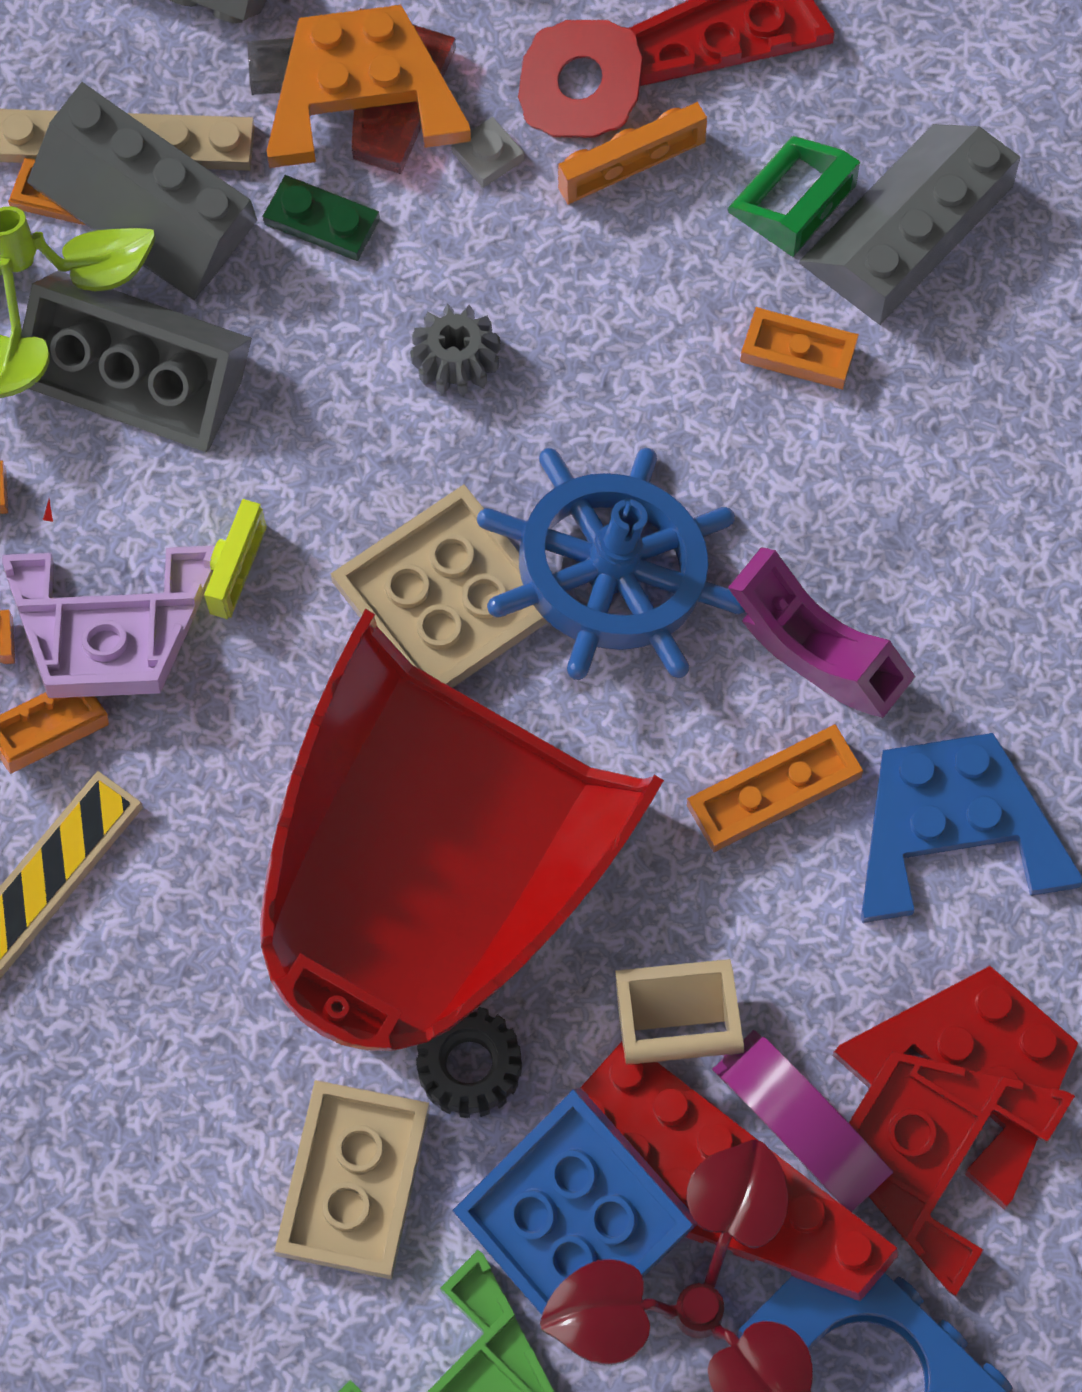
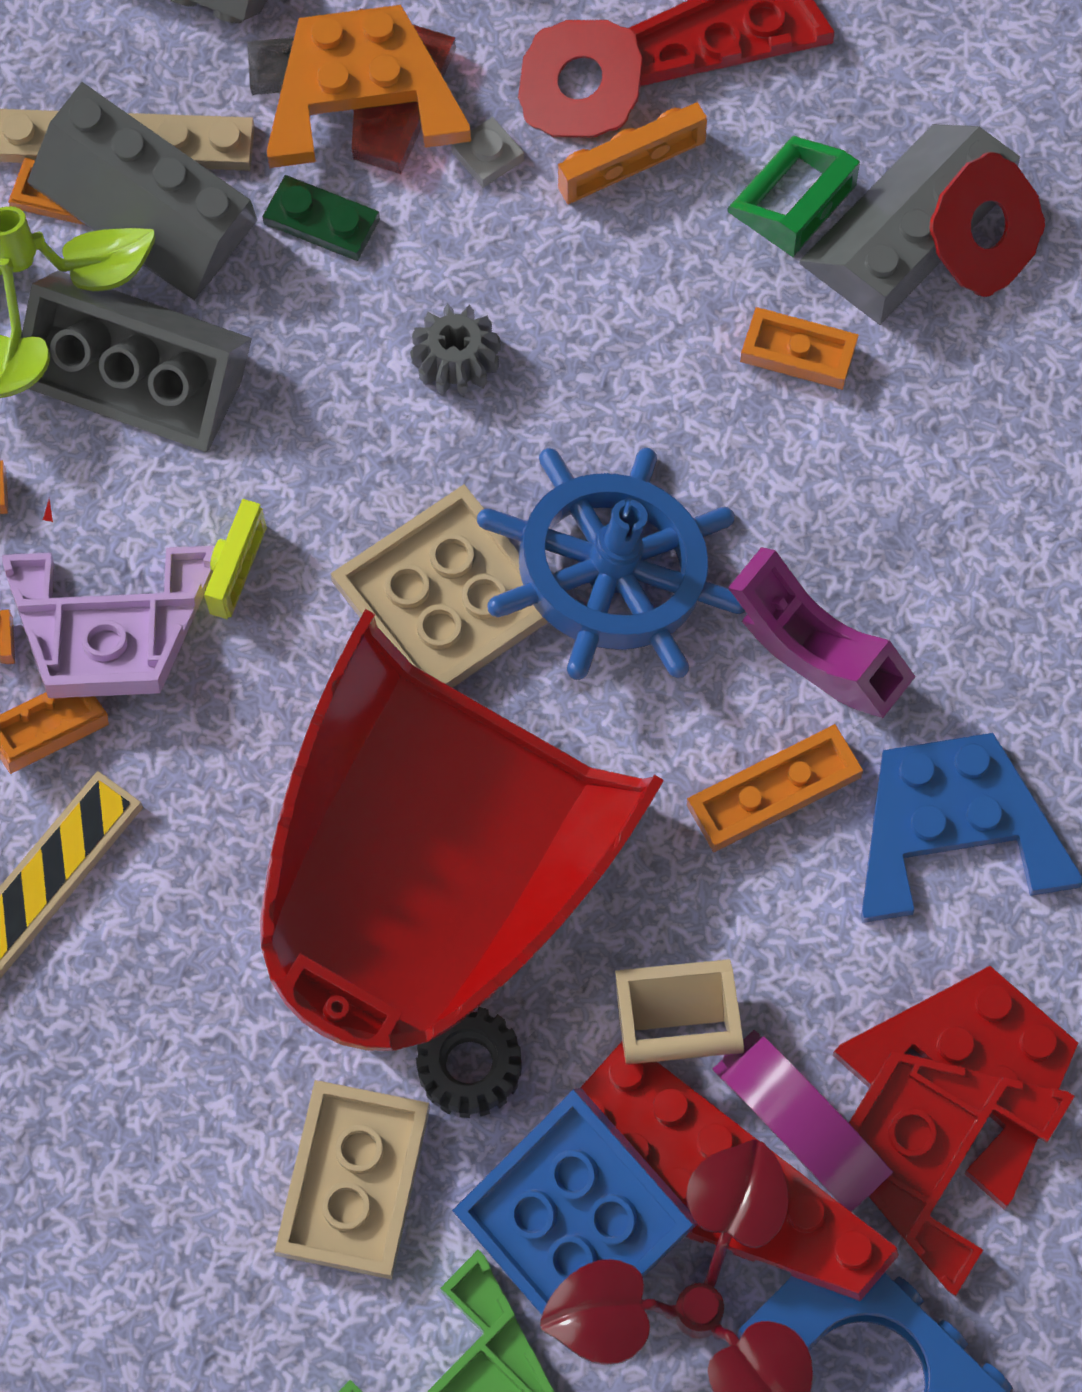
(977, 182): none -> red piece

